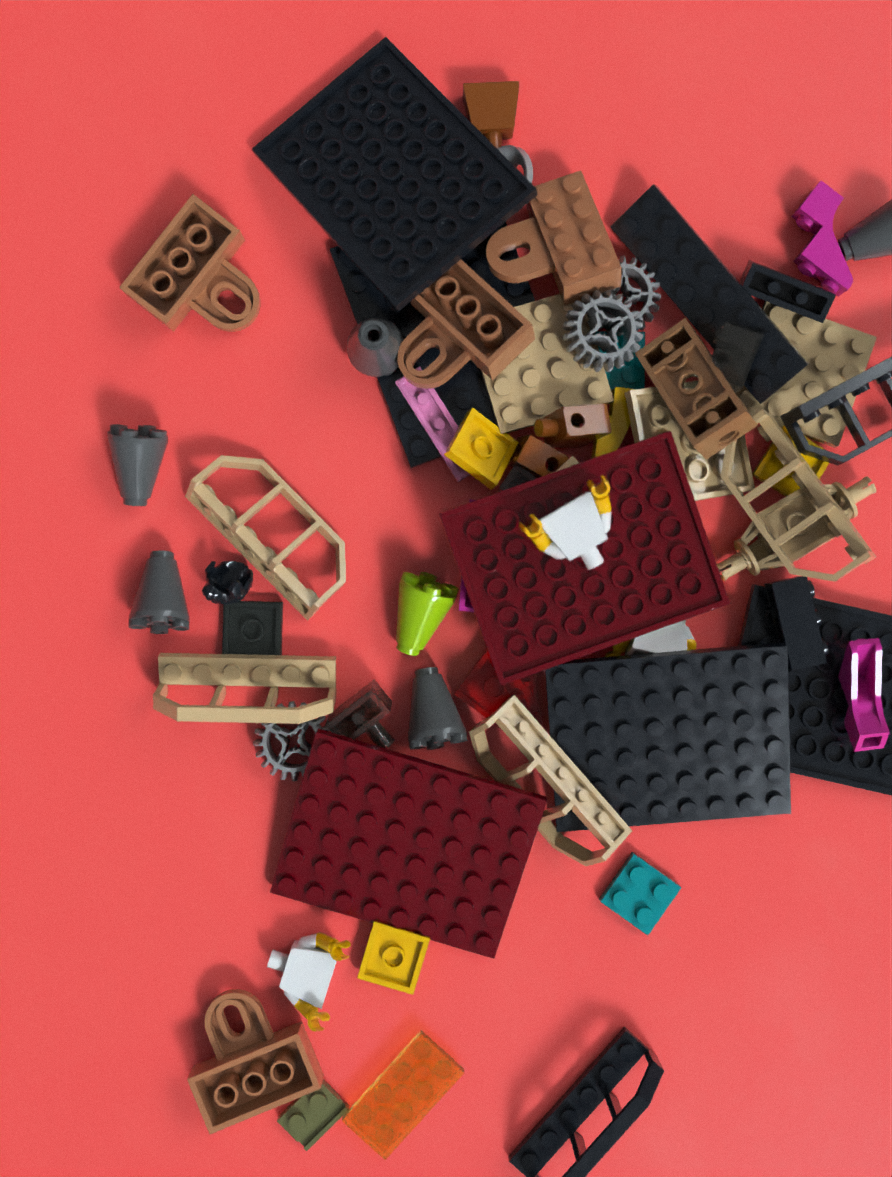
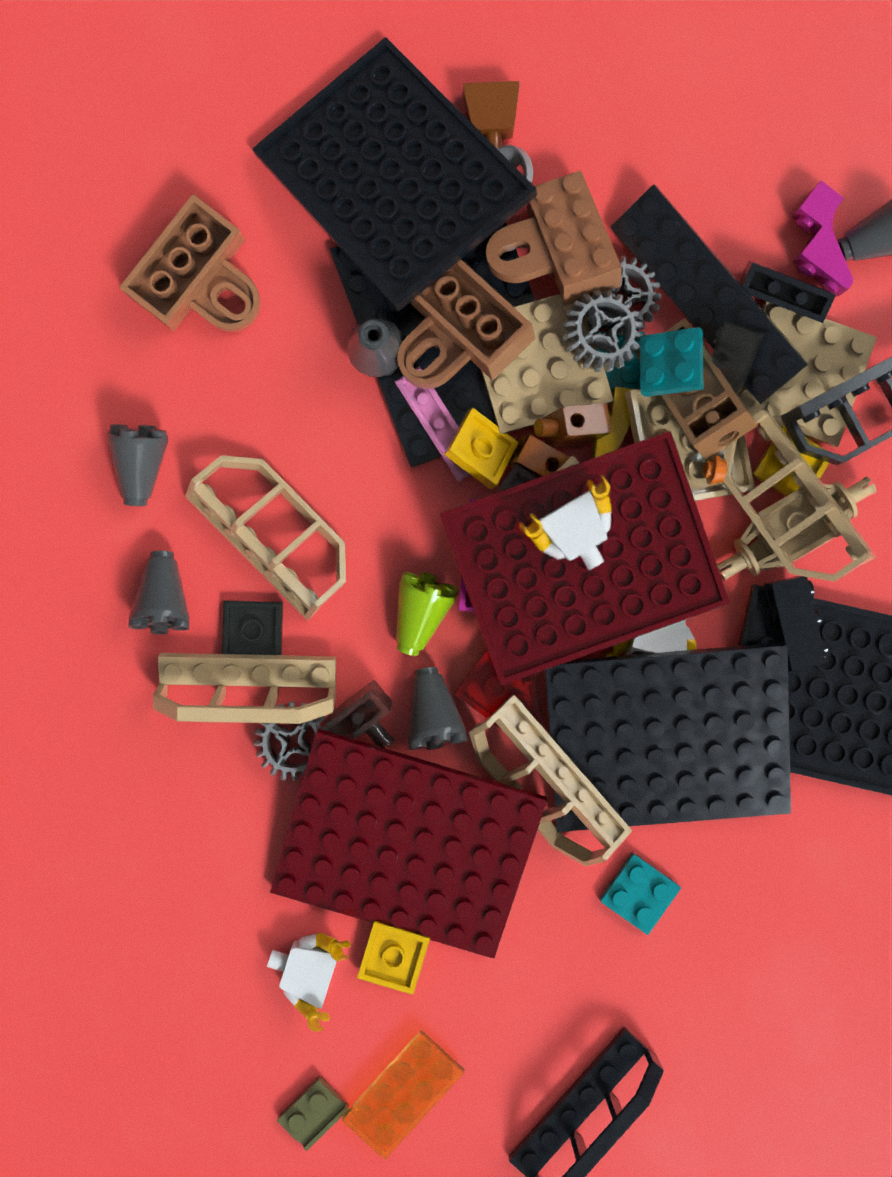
(227, 582): black hair -> none
(251, 1067): nougat brick -> none
(671, 362): none -> teal plate
(715, 470): none -> orange plate
(861, 684): dark pink arch -> none

